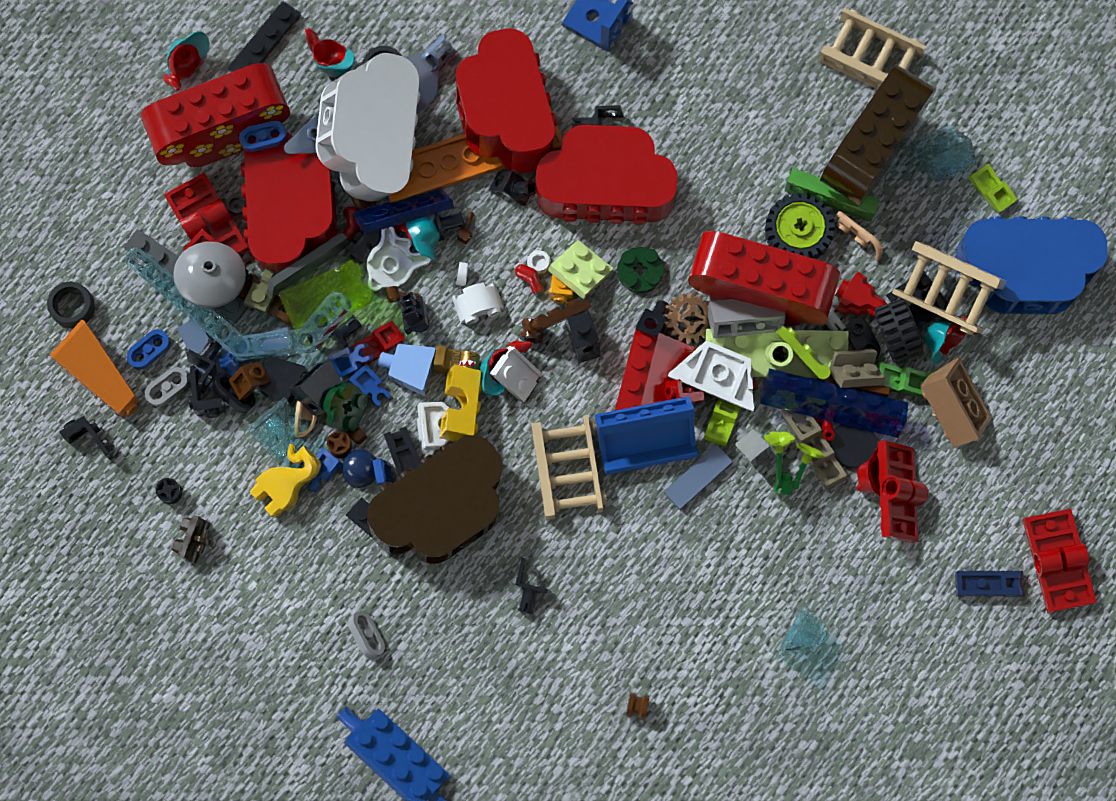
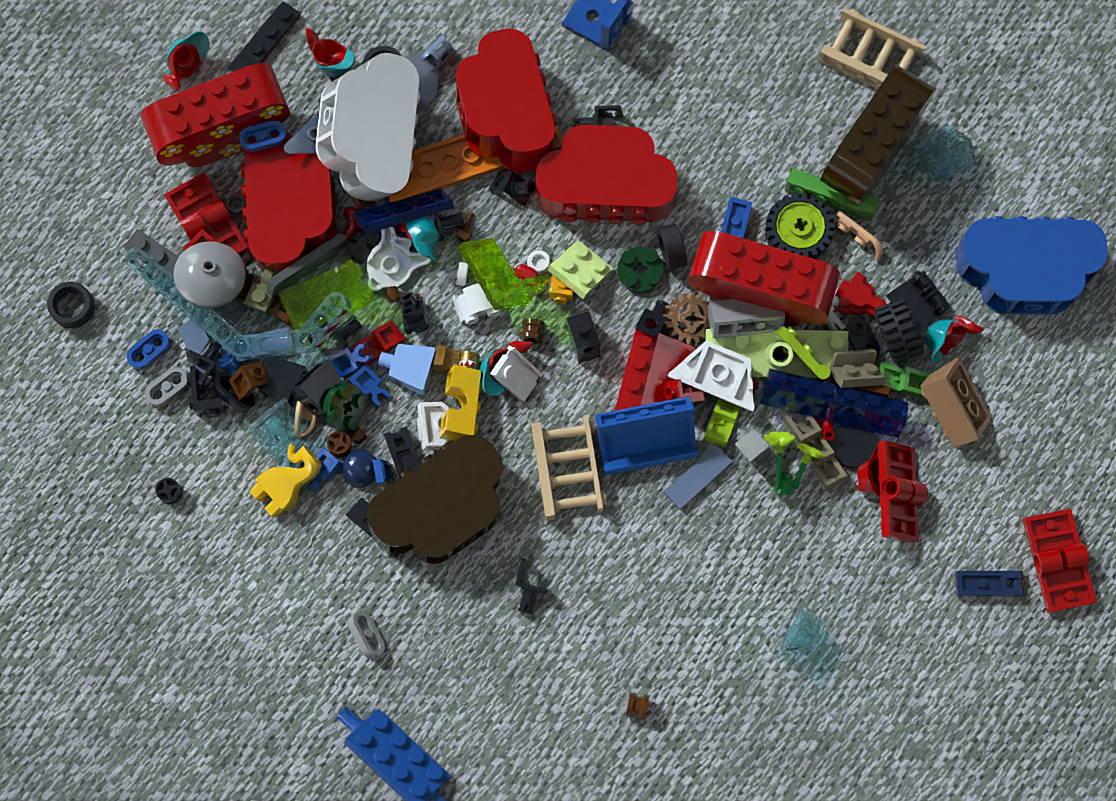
(76, 428): black bracket -> none
(90, 364): orange slope -> none
(194, 540): dark brown hips -> none
(497, 277): none -> clear neon green bracket
(557, 315): reddish brown plate -> none
(672, 247): none -> black tyre
(736, 217): none -> blue plate
(967, 274): tan fence -> none
(992, 189): lime slope -> none

